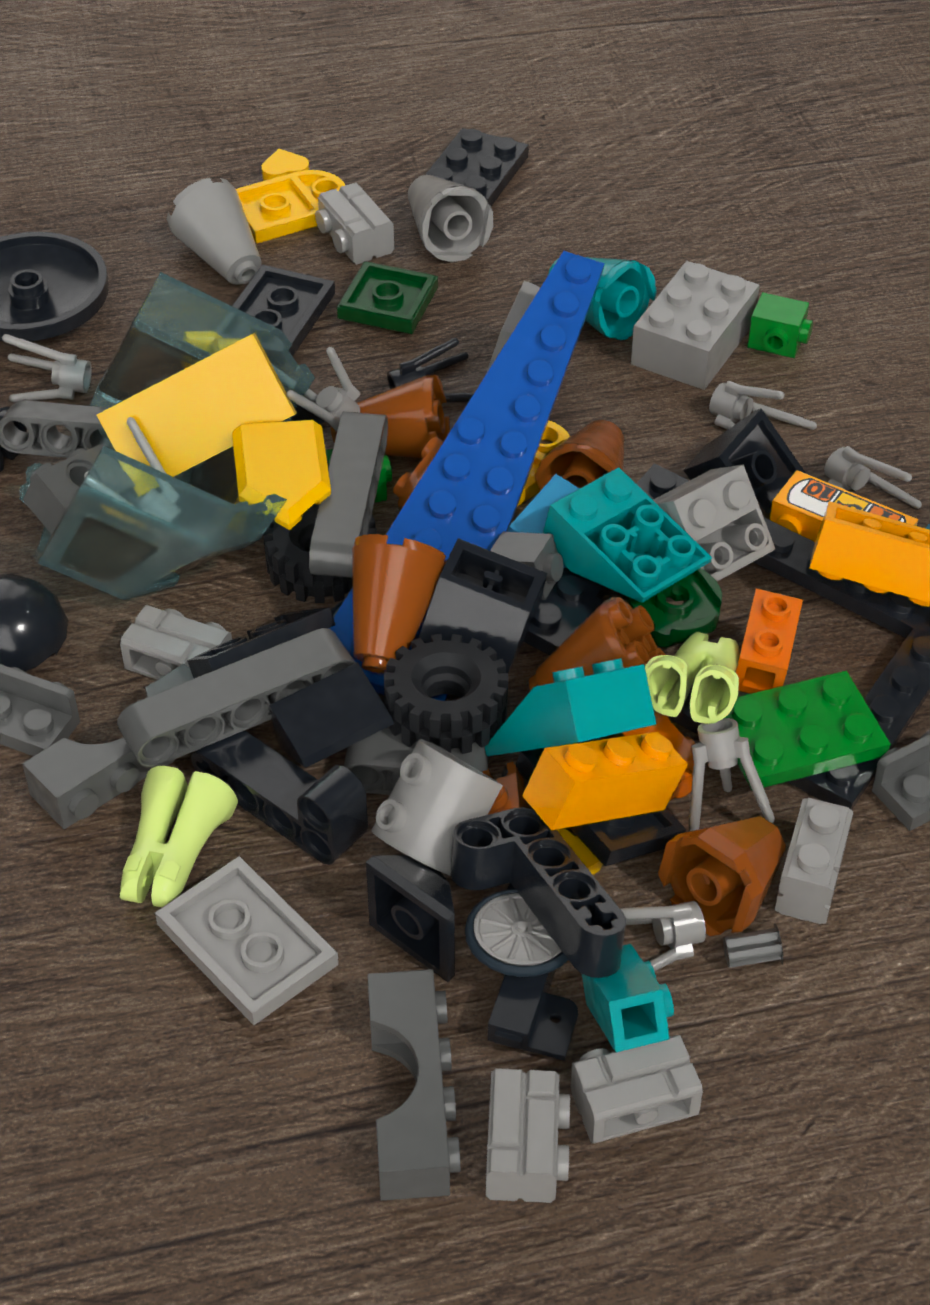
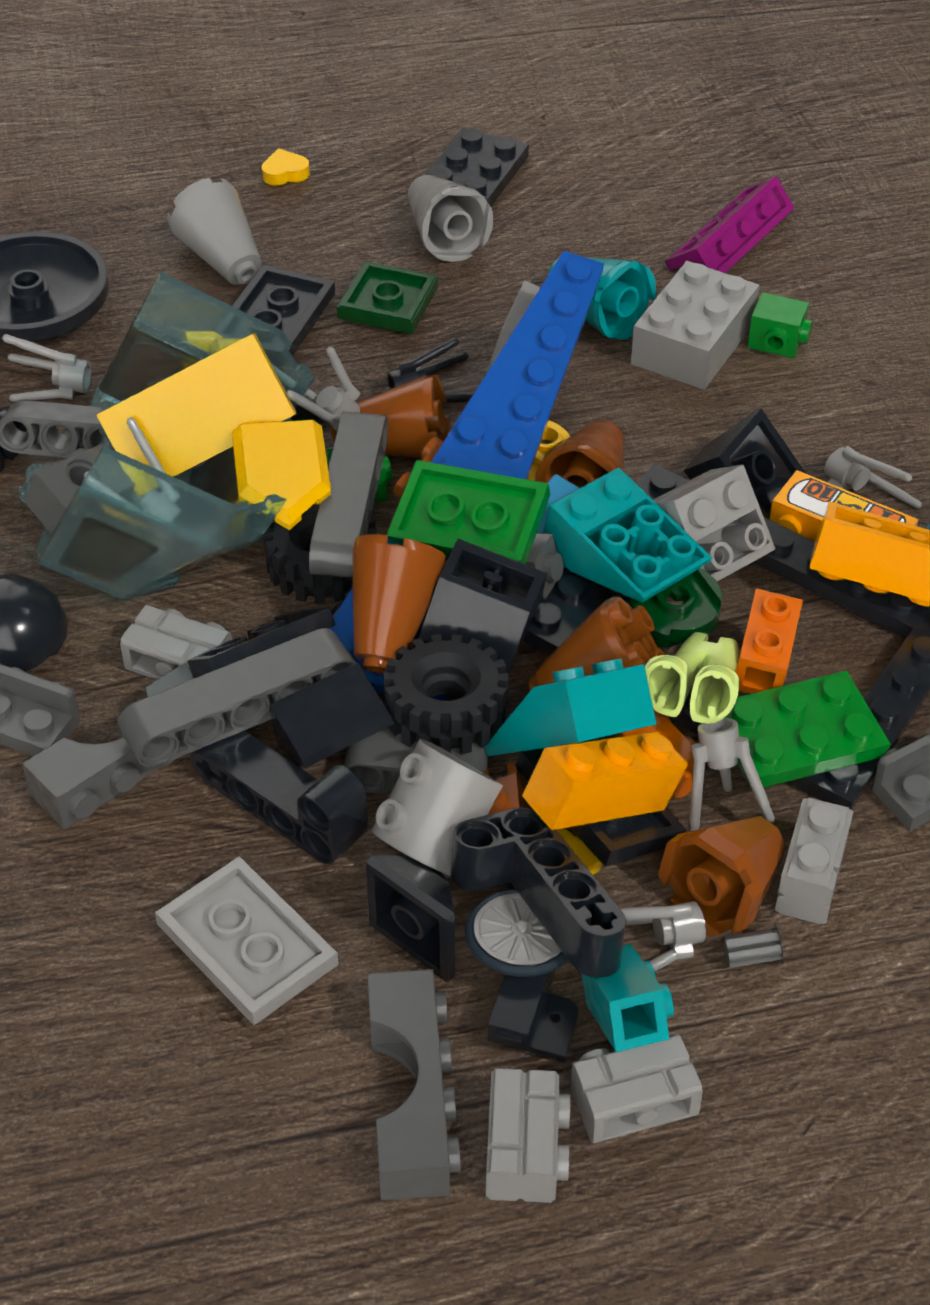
(200, 811): yellowish green piece -> none
(285, 202): yellow tile -> none
(355, 223): light grey brick -> none
(472, 506): none -> green plate
(732, 403): light grey plant -> none
(735, 227): none -> magenta fence

